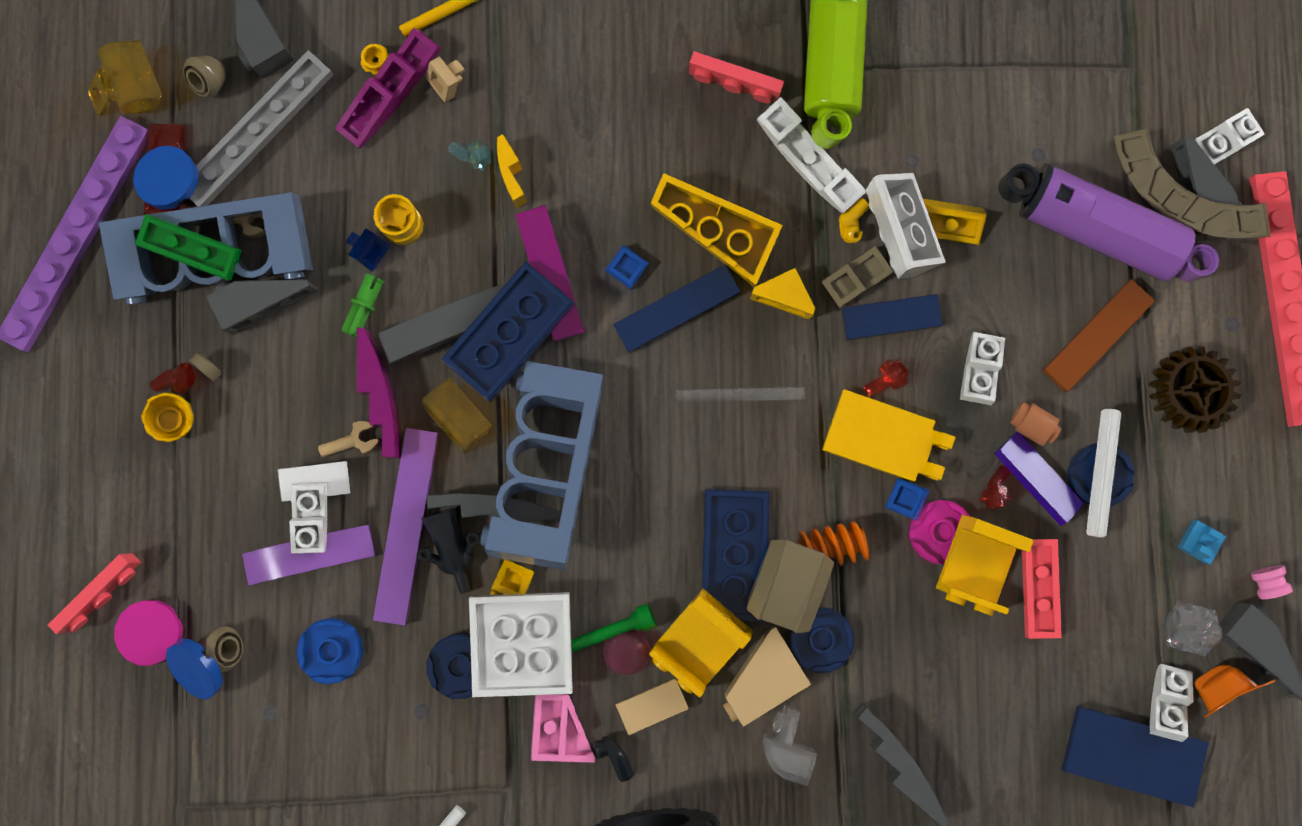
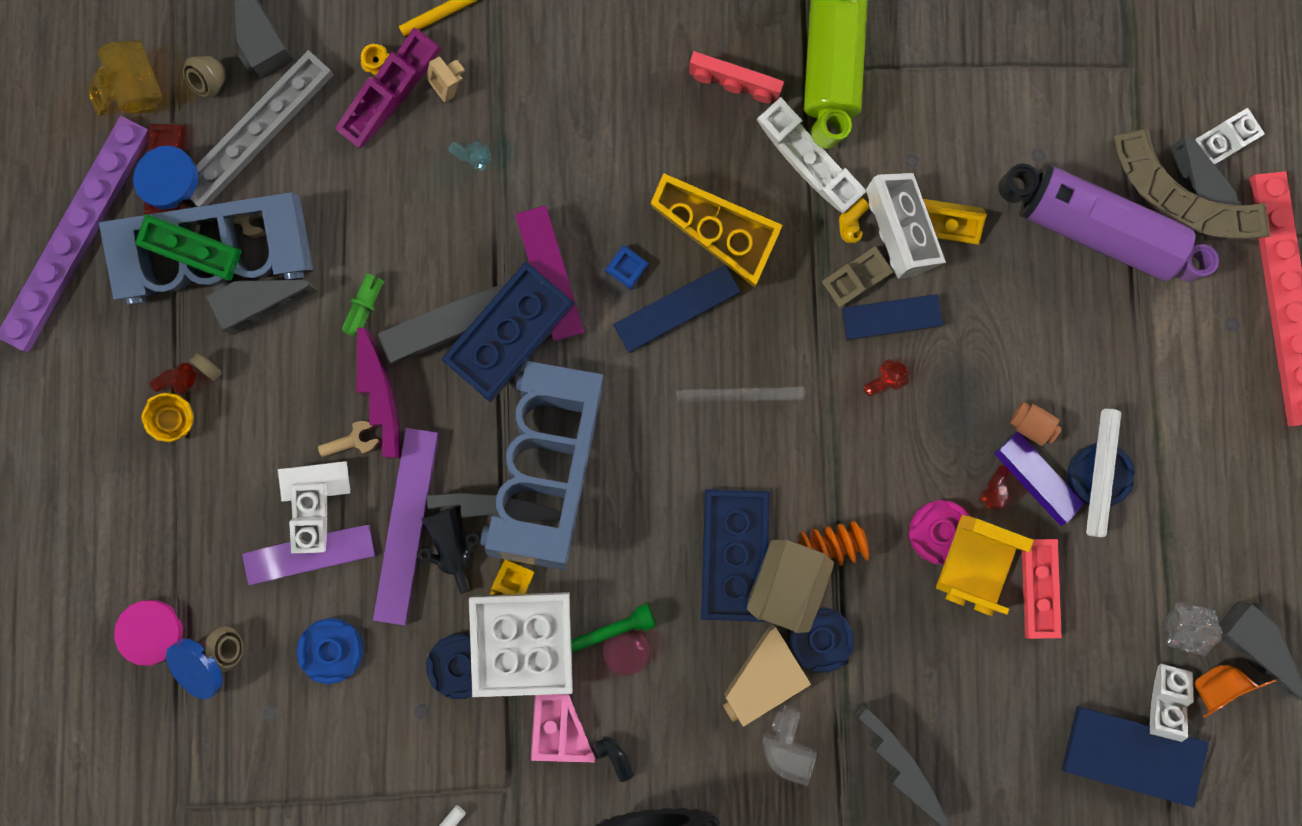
(95, 594): coral plate -> none
(367, 248): clear blue tile -> none
(398, 219): yellow wheel -> none
(456, 415): clear yellow hinge -> none
(509, 166): yellow slope -> none
(652, 706): tan tile -> none
(700, 643): yellow panel -> none
(785, 293): yellow slope -> none
(885, 437): yellow tile -> none
(907, 499): blue tile -> none
(982, 368): white slope -> none
(1098, 335): dark orange tile -> none
(1197, 403): dark brown gear -> none
(1201, 542): dark azure tile -> none
(1271, 582): bright pink wheel -> none

